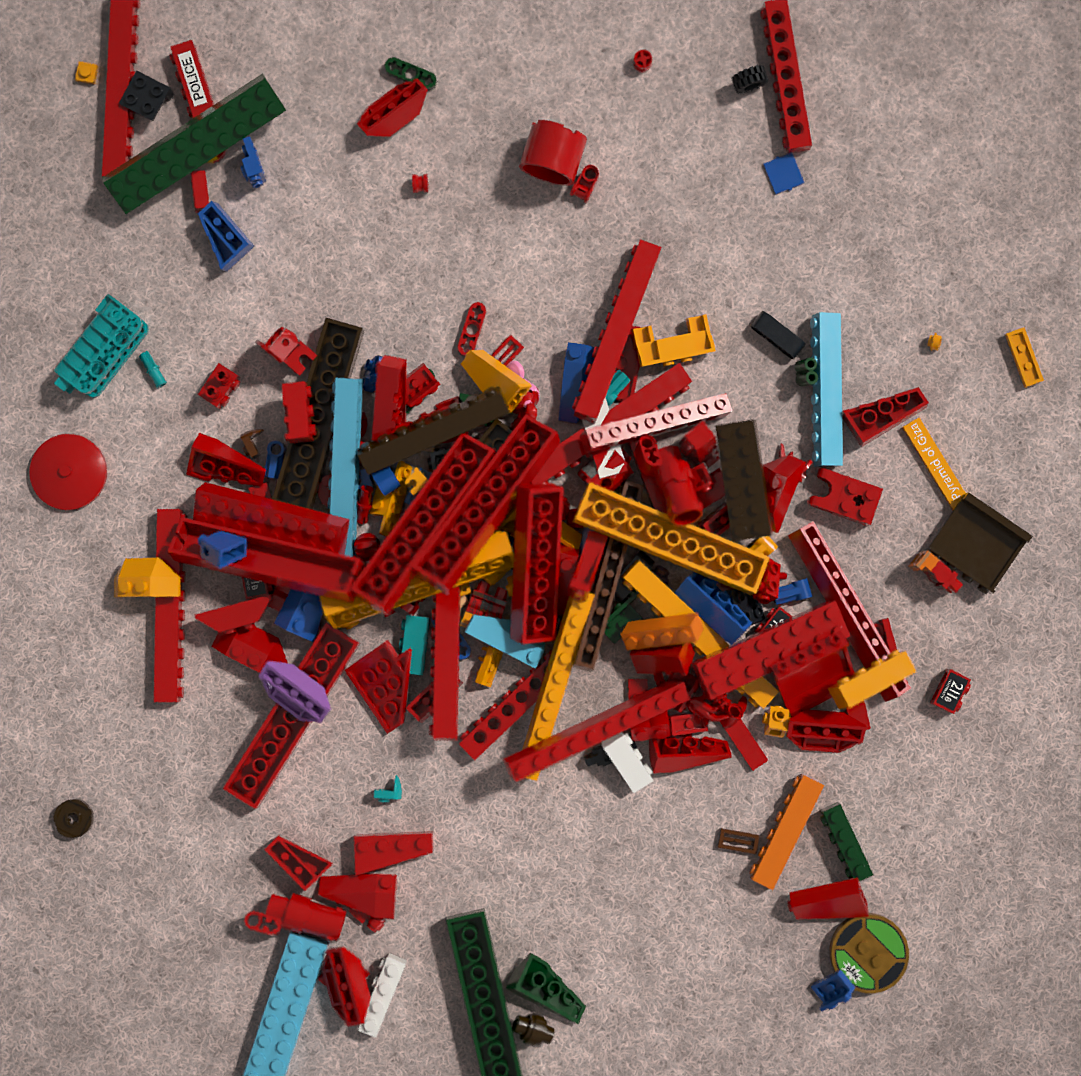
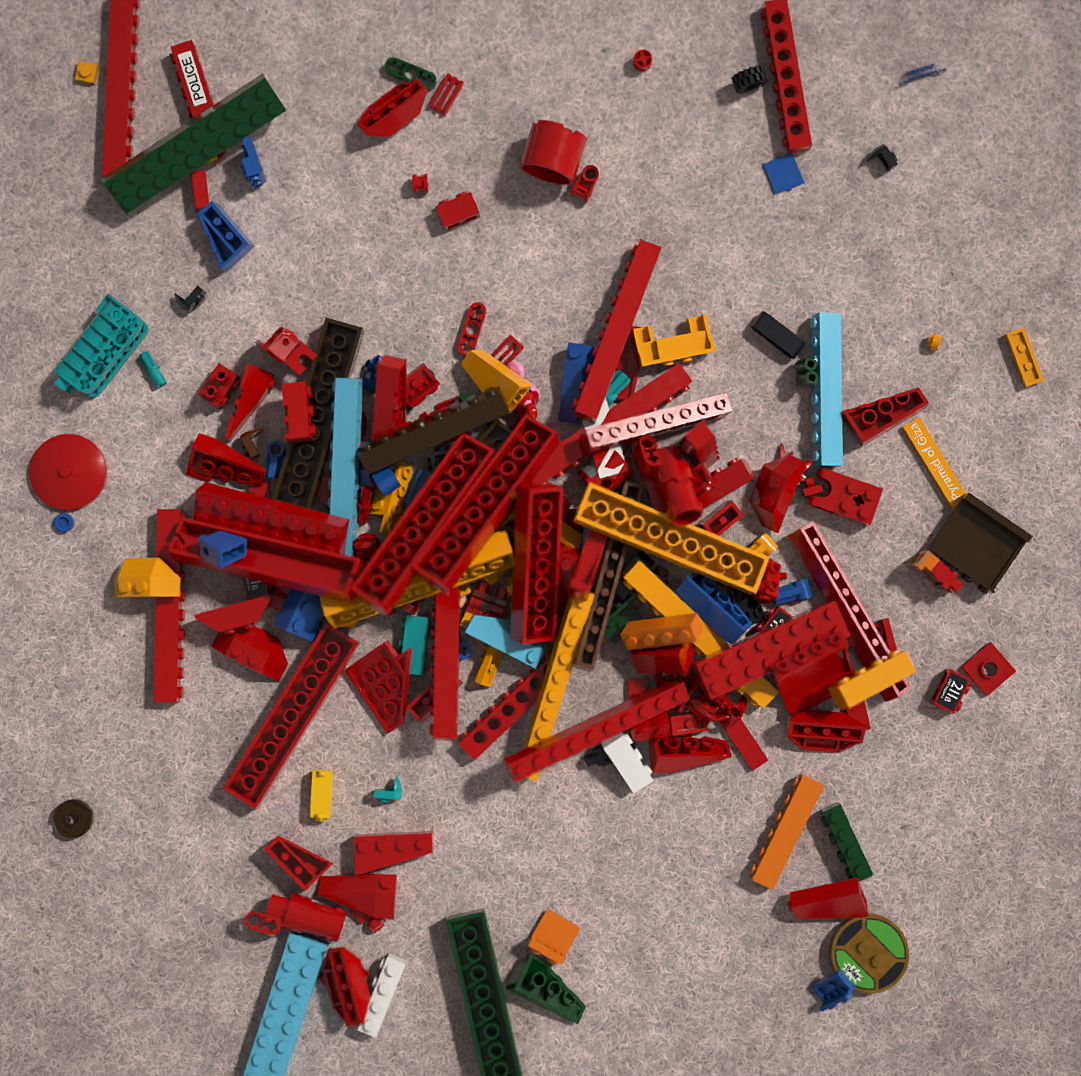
(64, 522): none -> blue tile
(145, 95): black bracket -> none
(195, 298): none -> black plate
(254, 387): none -> red wedge
(295, 691): medium lavender wedge -> none
(321, 794): none -> yellow brick
(416, 480): light orange hinge -> none
(453, 80): none -> red tile
(457, 210): none -> red brick
(533, 1029): dark brown piece -> none
(553, 937): none -> orange bracket
(744, 480): dark brown brick -> none
(754, 843): reddish brown tile -> none
(776, 721): light orange brick -> none
(810, 488): none -> red tile
(887, 158): none -> black plate
(920, 75): none -> blue piece
(975, 665): none -> red piece

